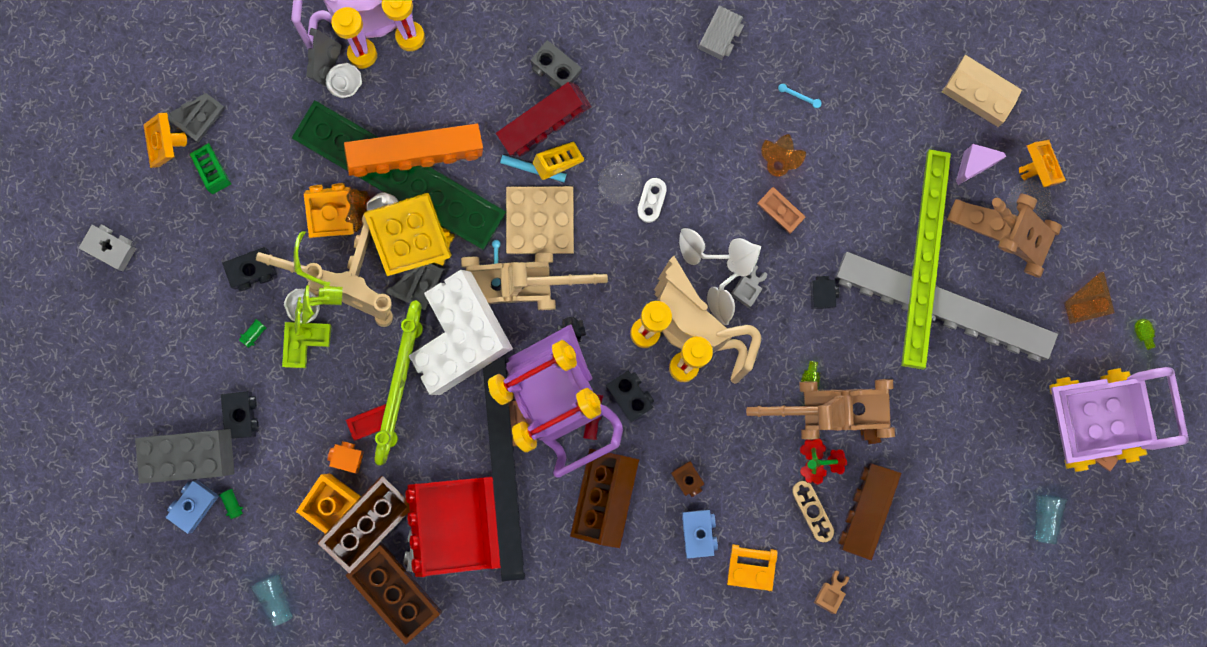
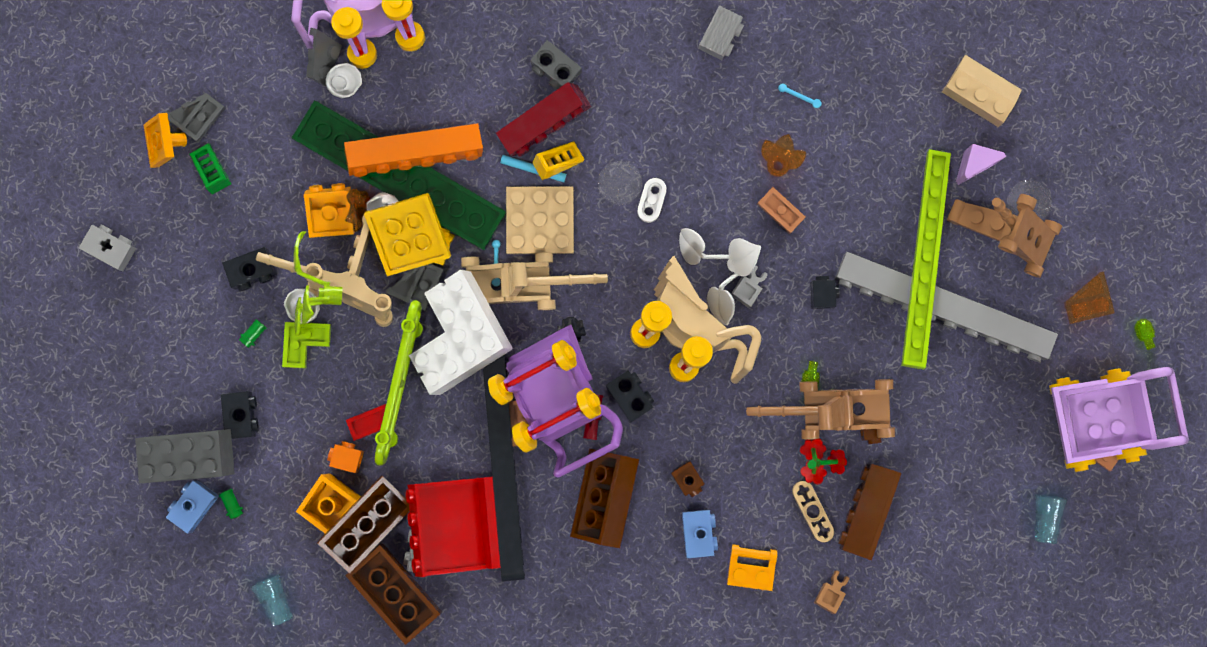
(1044, 164): light orange tile -> none

